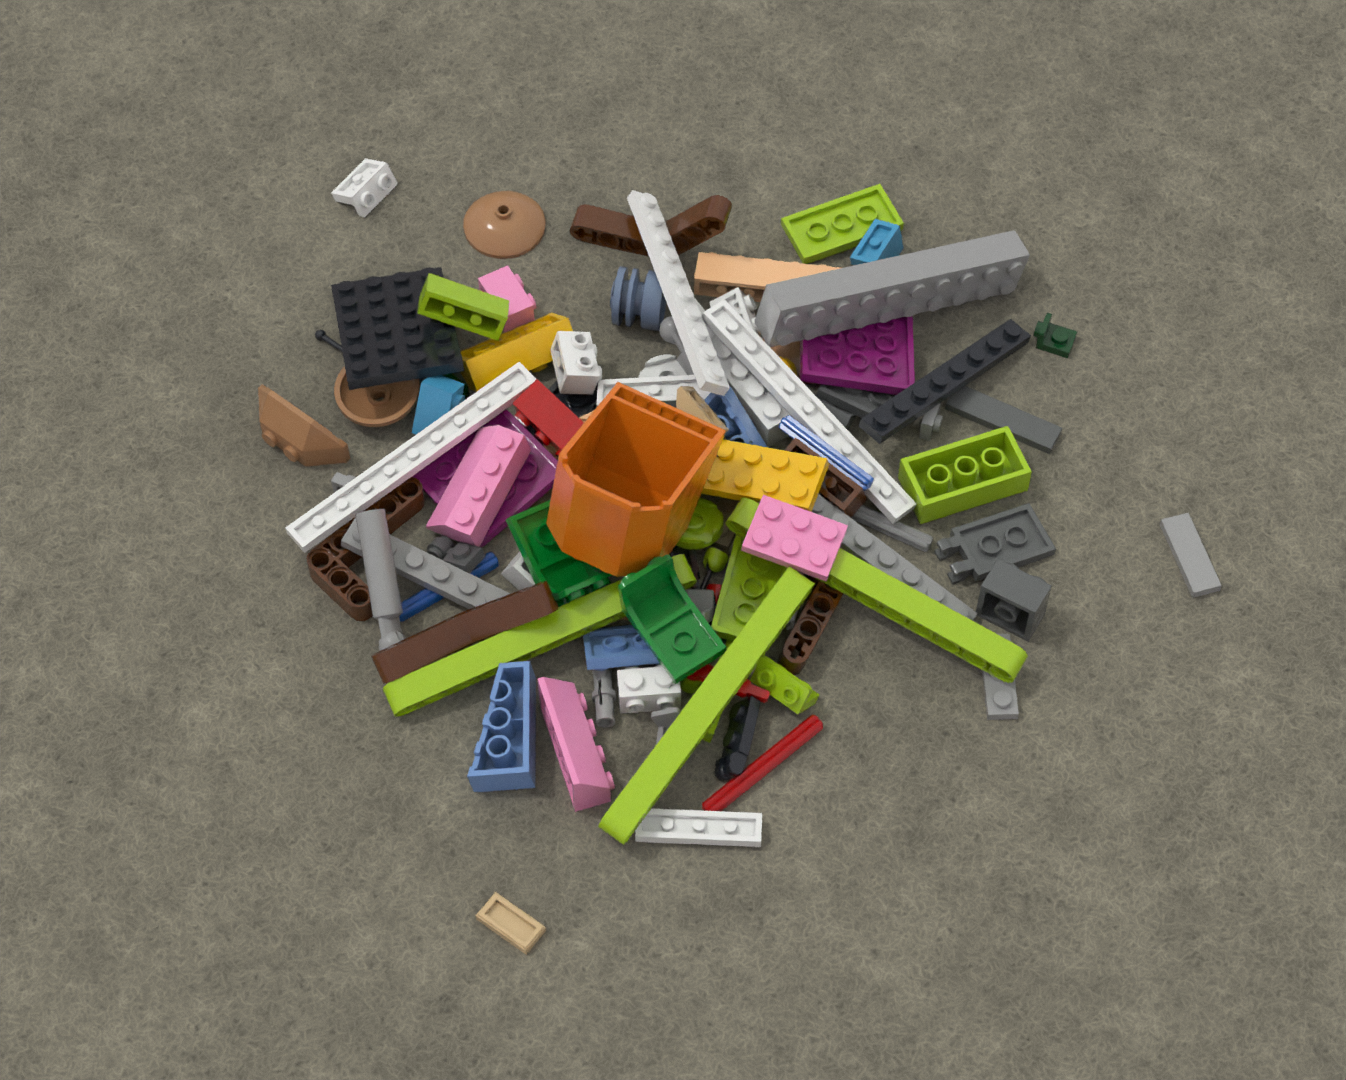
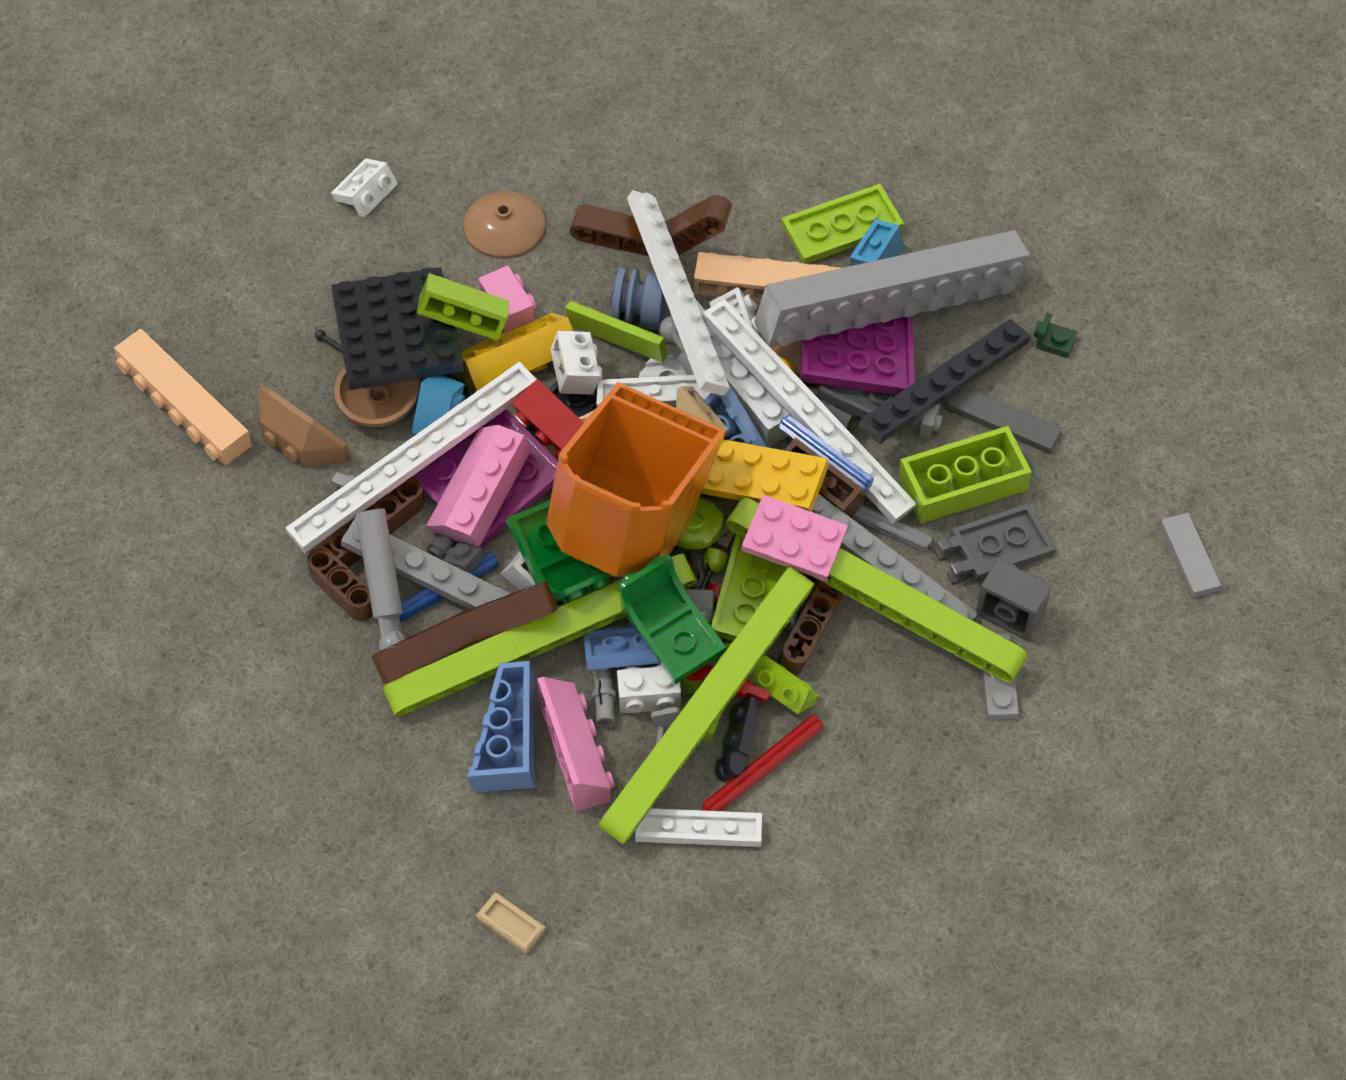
(183, 397): none -> light nougat brick
(617, 331): none -> lime tile

